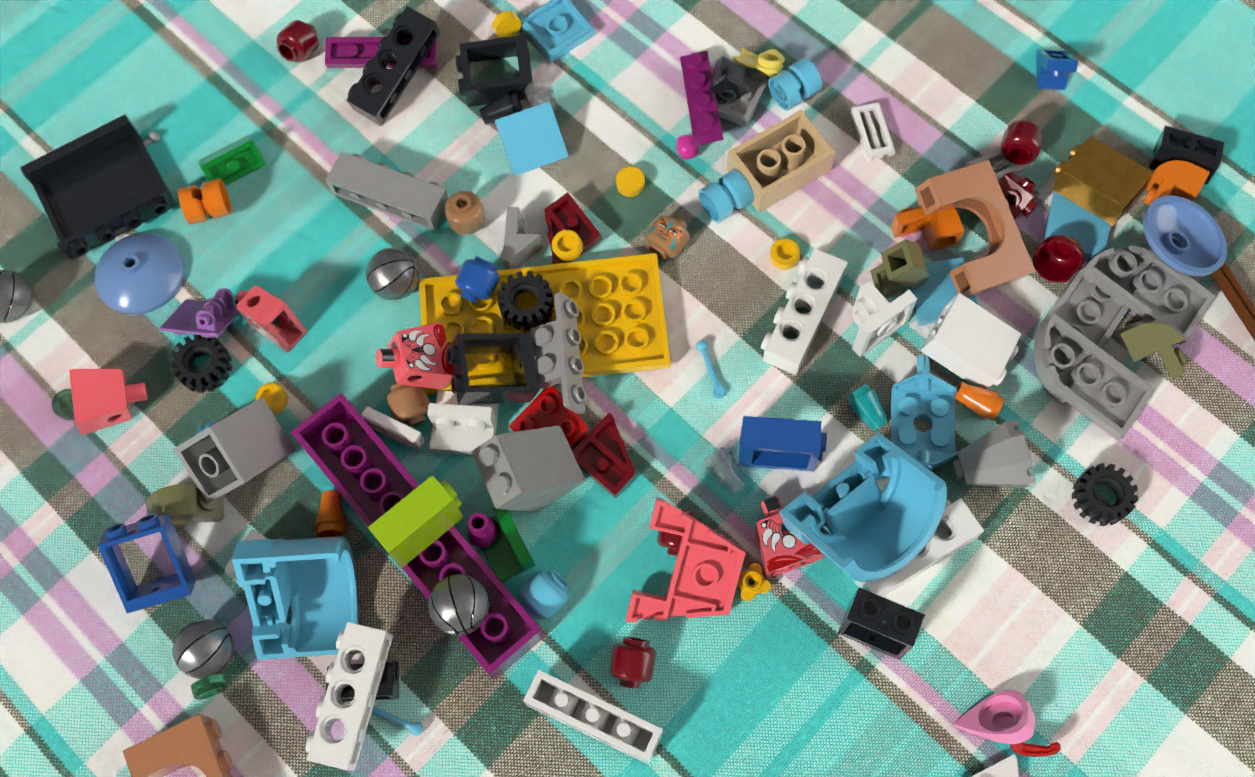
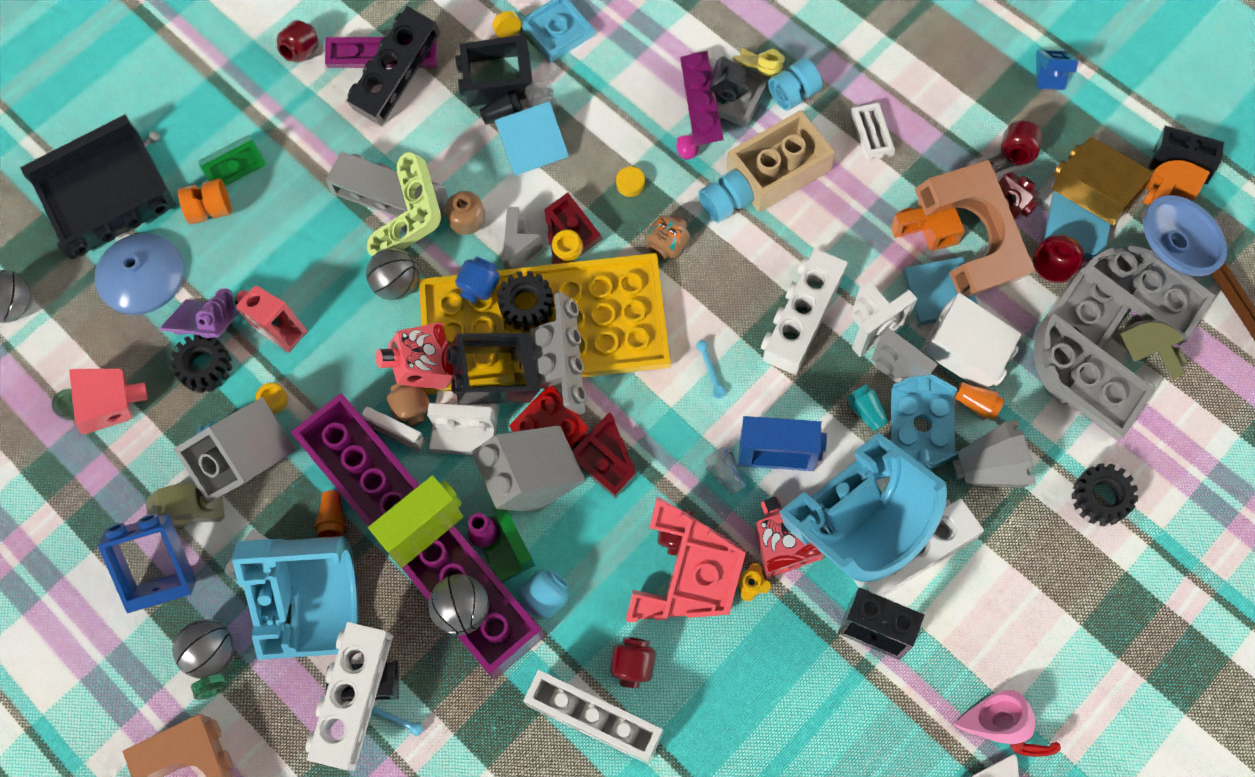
(415, 211): none -> yellowish green beam
(785, 254): yellow tile -> none
(900, 358): none -> light grey wing
(901, 268): olive brick -> none

